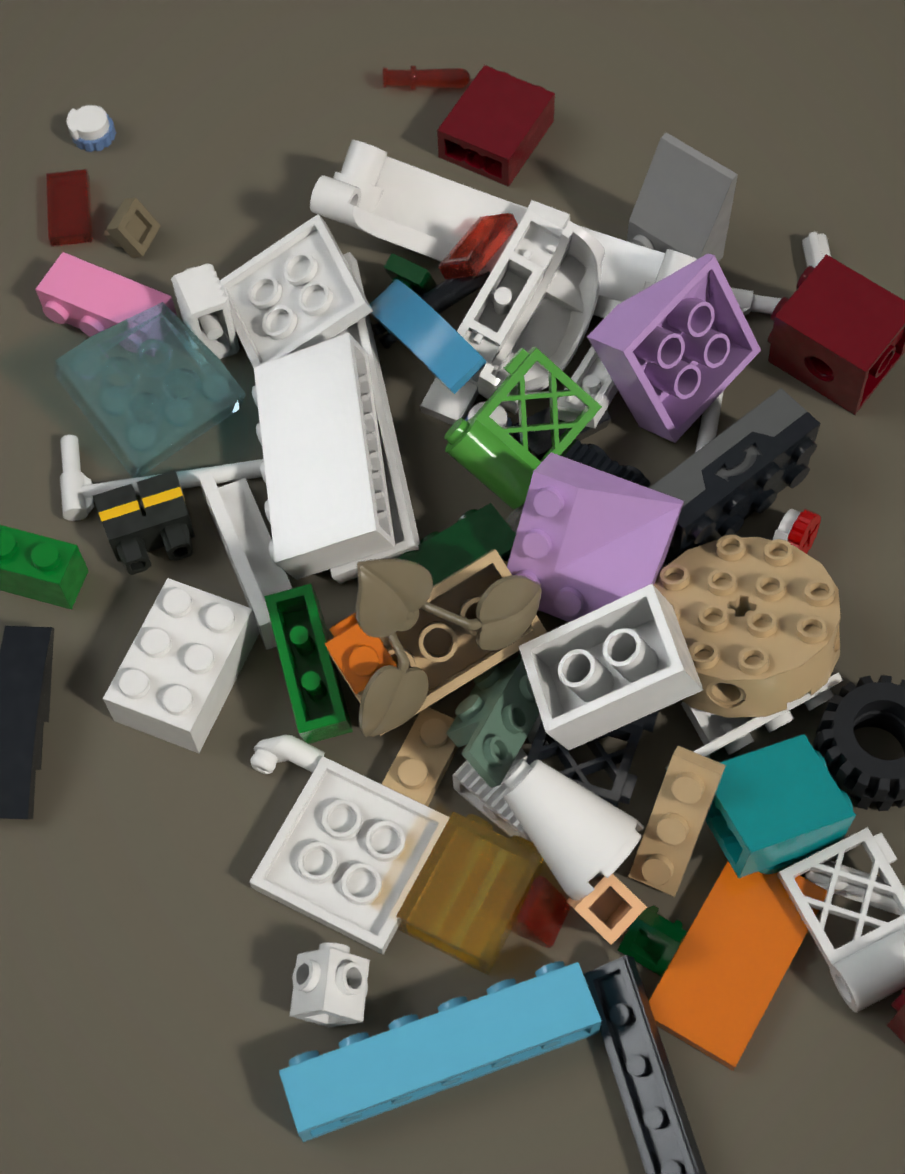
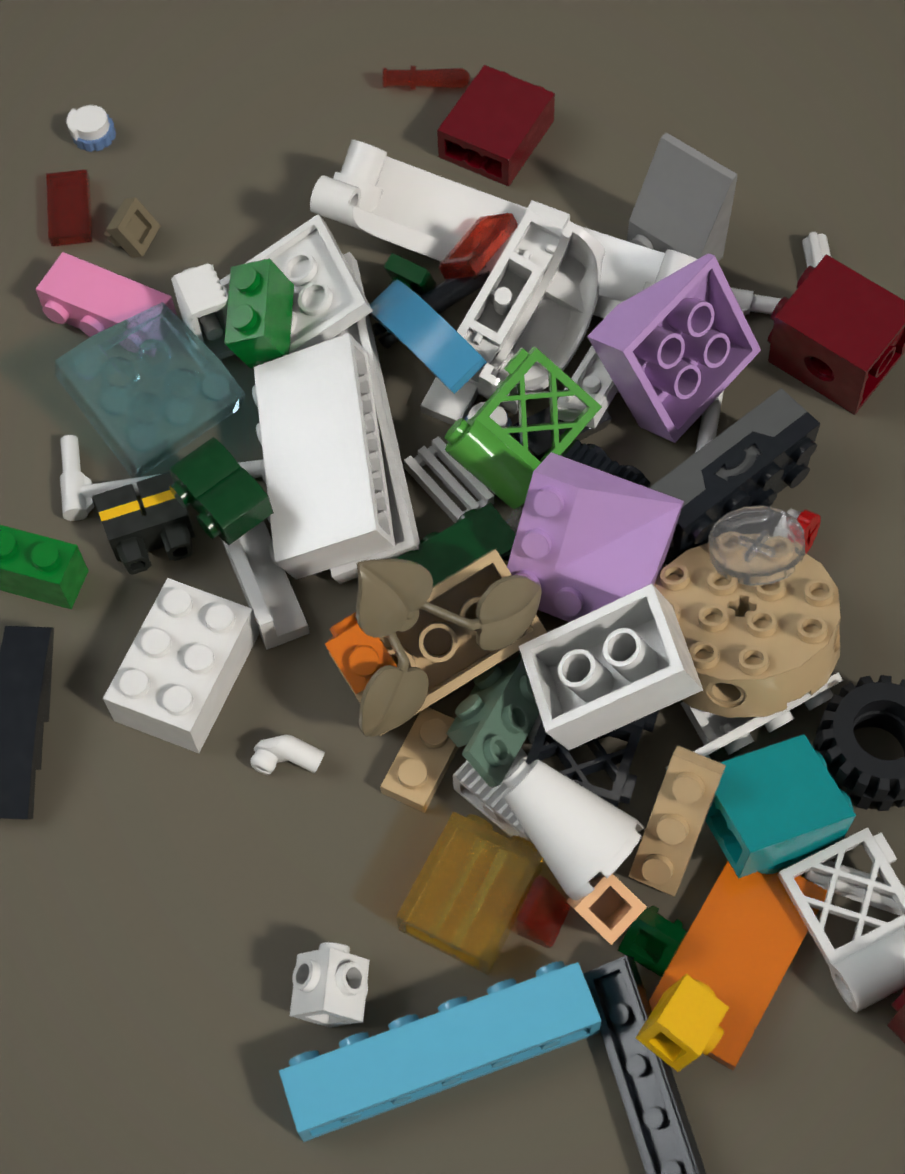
(220, 491): none -> dark green brick
(259, 312): none -> green brick
(307, 664): green brick -> none
(349, 854): white plate -> none
(428, 456): none -> white tile
(684, 1023): none -> yellow brick
(756, 545): none -> clear tile

